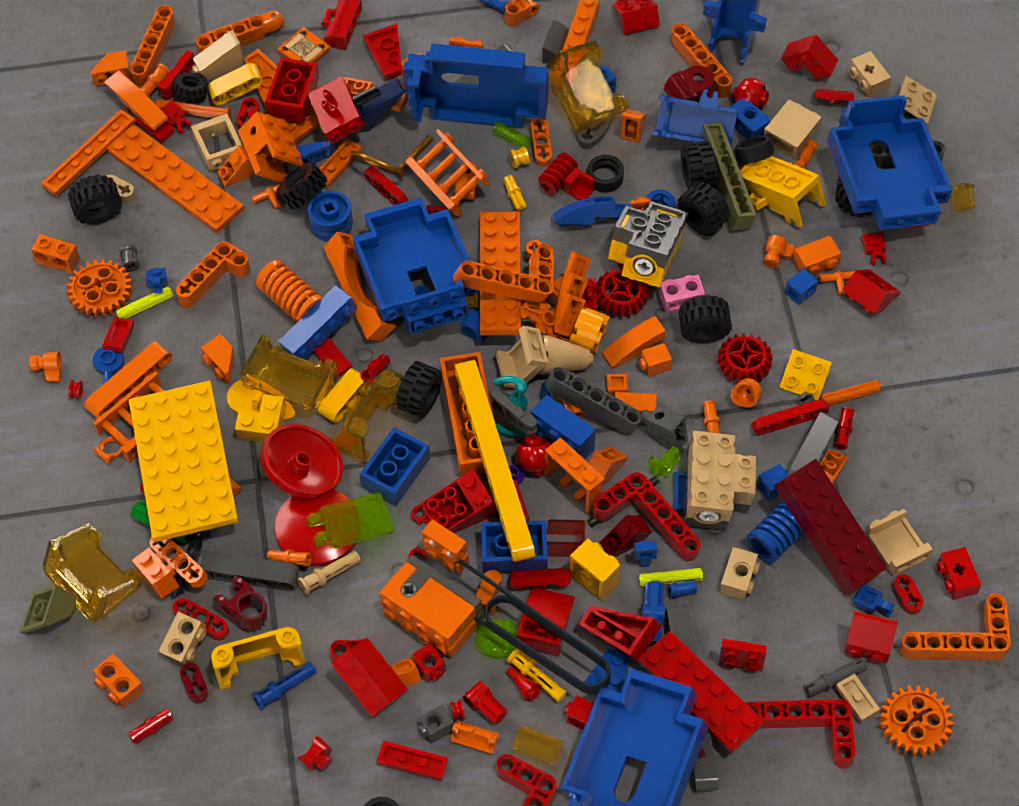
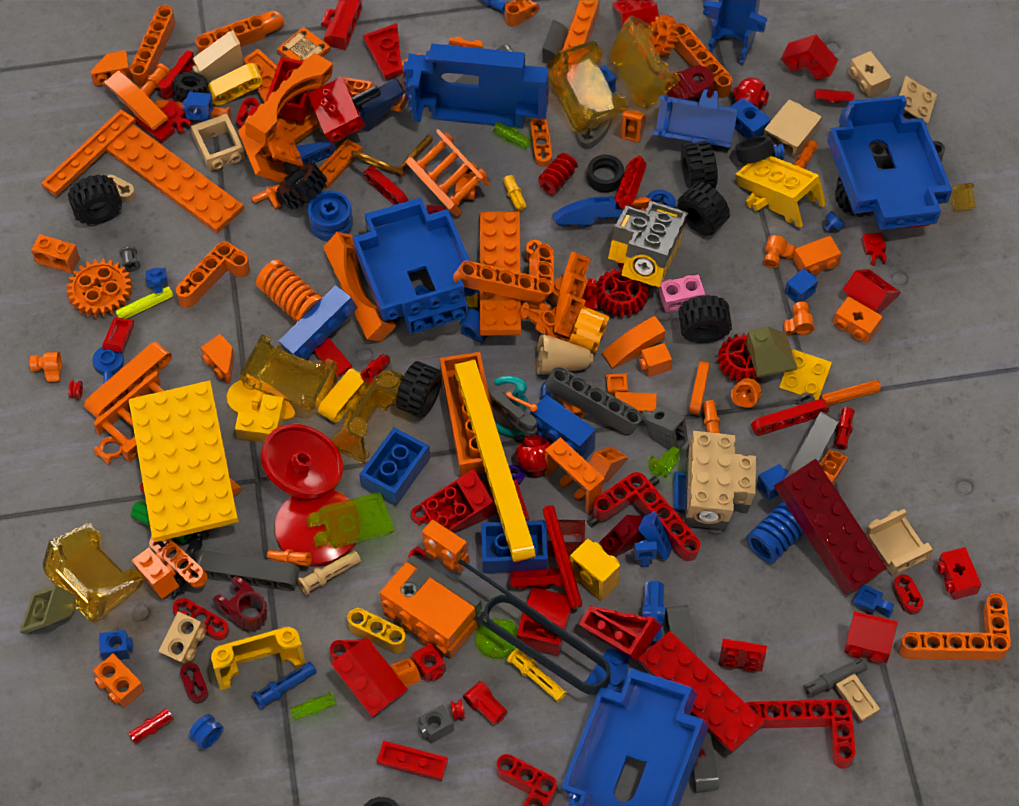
(109, 639): none -> blue brick
(198, 106): none -> blue brick
(206, 731): none -> blue wheel
(236, 167): orange slope -> none
(310, 75): none -> orange arch
(313, 706): none -> clear neon green pin
(317, 755): red piece -> none
(372, 622): none -> yellow beam
(474, 737): orange hinge -> none
(487, 591): orange leg -> none
(519, 157): yellow wheel -> none
(525, 357): tan panel -> none
(528, 688): red cone -> none
(533, 407): none -> orange hinge
(538, 744): clear yellow hinge -> none
(562, 557): none -> red axle
(578, 712): red brick -> none
(579, 184): red panel -> none
(631, 182): none -> red beam
(640, 64): none -> clear yellow windscreen
(653, 531): none -> blue slope
(664, 34): none -> orange gear
(668, 577): neon yellow axle -> none
(682, 588): blue pin -> none
(699, 388): none -> orange beam
(730, 180): olive slope -> none
(736, 585): tan brick -> none
(770, 351): none -> olive slope
(778, 151): none -> blue bush
(802, 321): none -> orange piece
(834, 221): none -> blue tile
(839, 277): orange piece -> none
(857, 320): none -> orange brick
(931, 736): orange gear -> none

